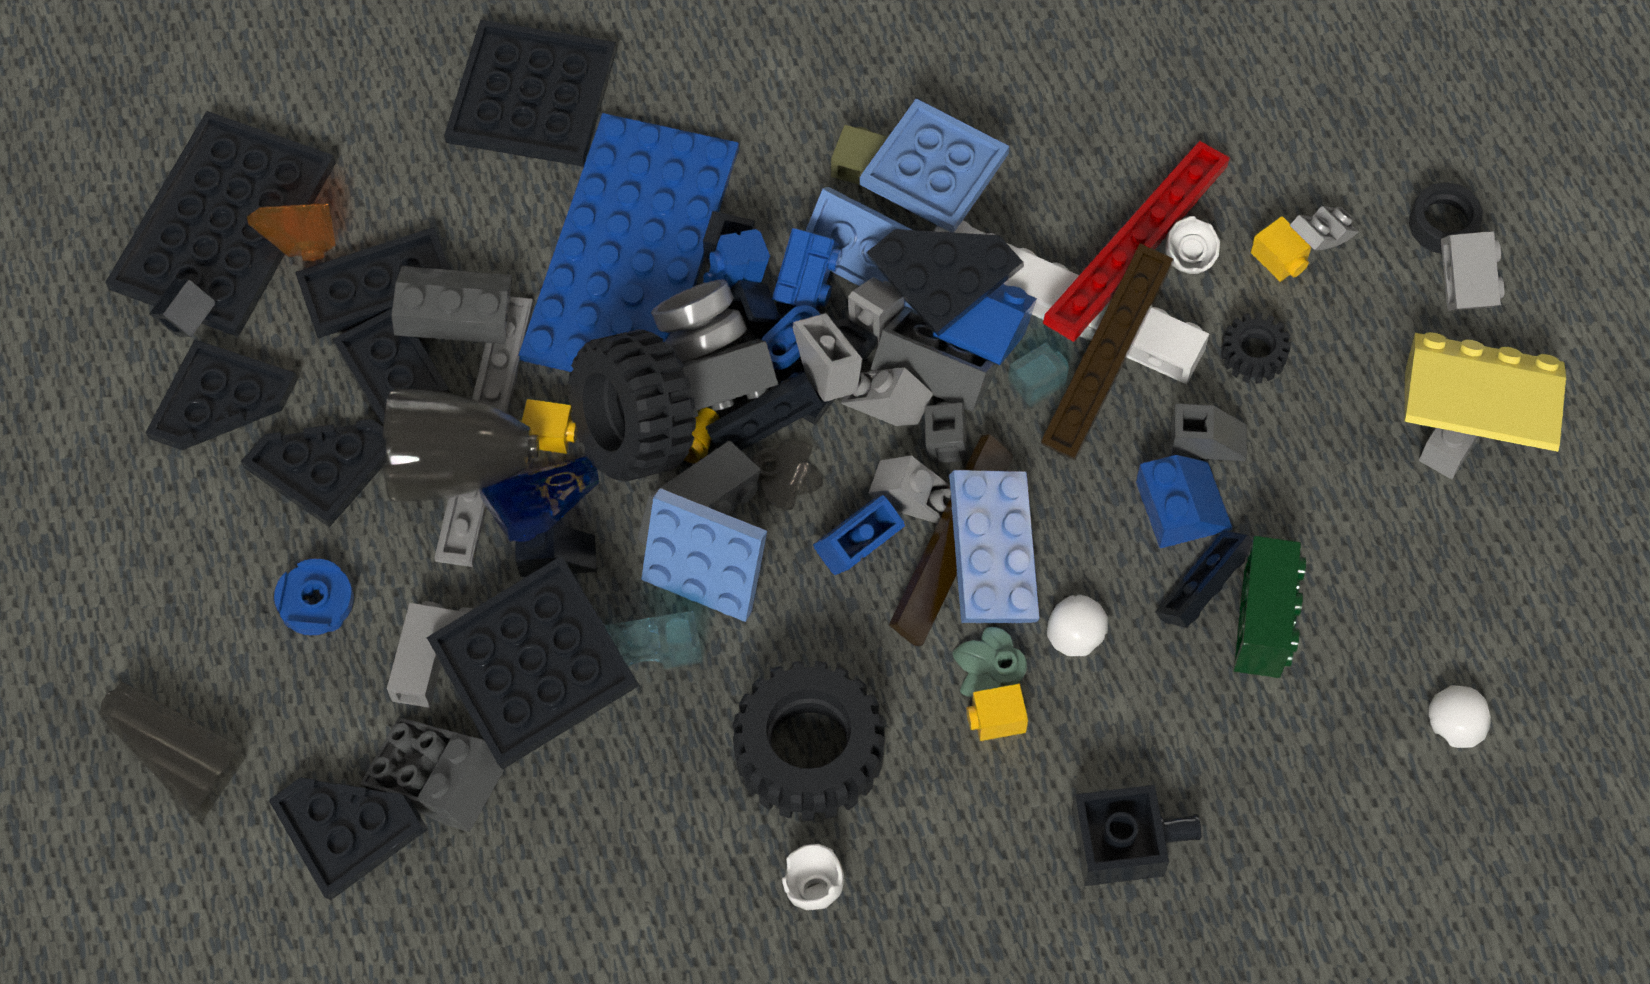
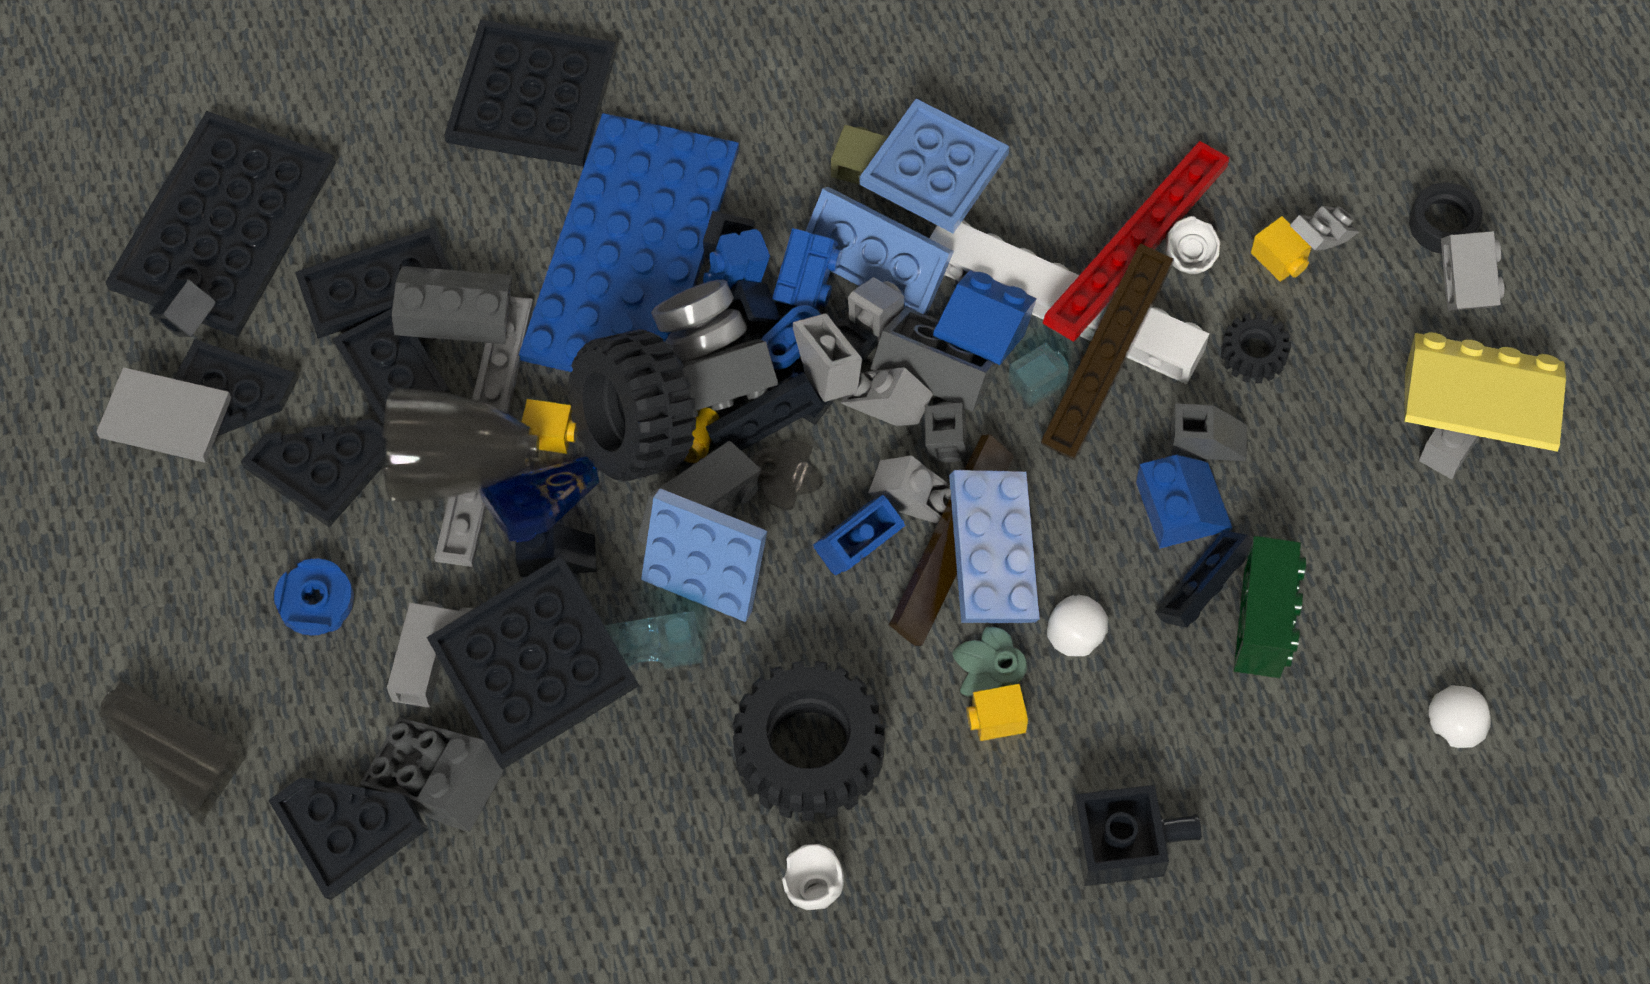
(164, 414): none -> light grey tile
(296, 229): clear orange slope -> none
(944, 271): black plate -> none

